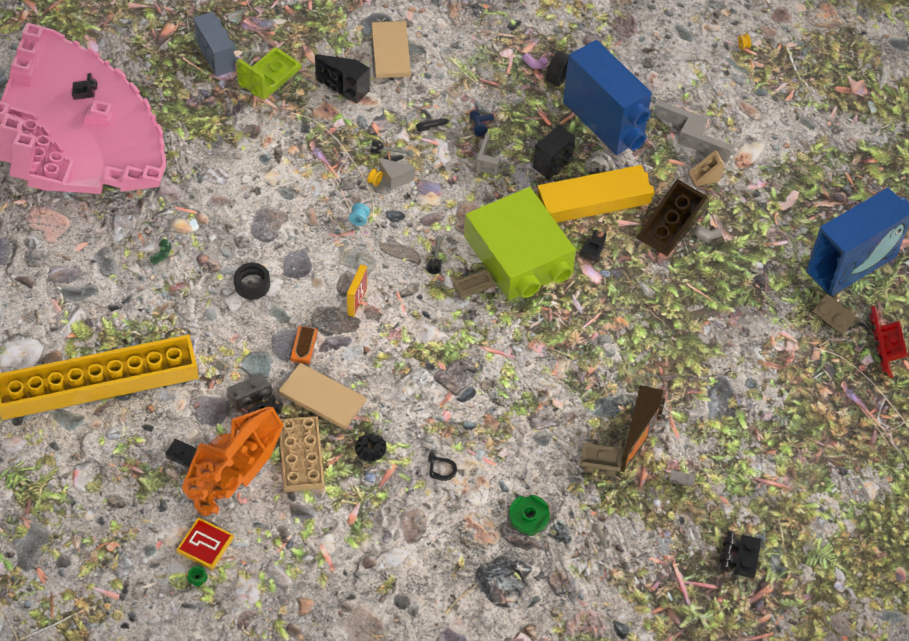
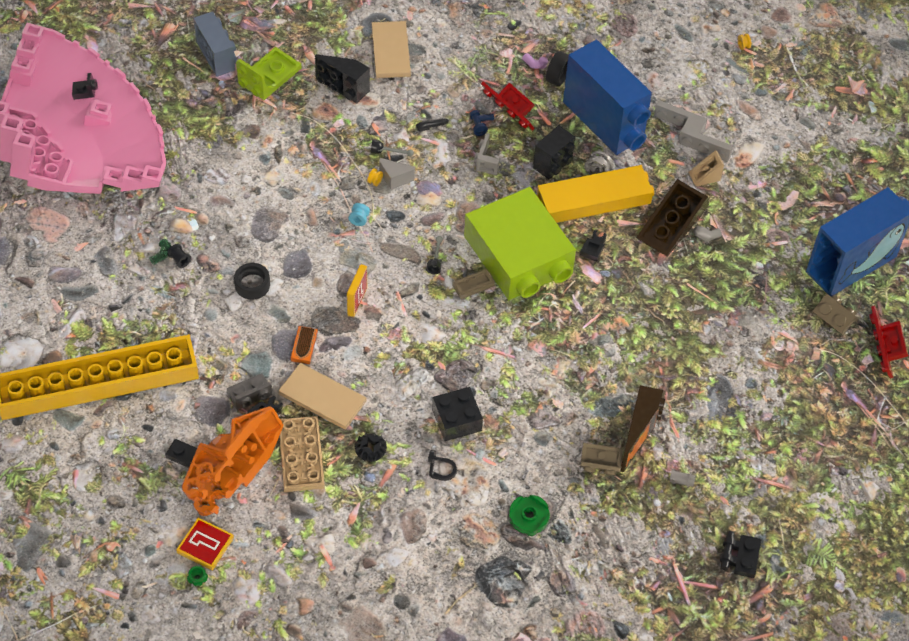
(181, 258): none -> black bush
(457, 414): none -> black brick
(514, 101): none -> red bracket

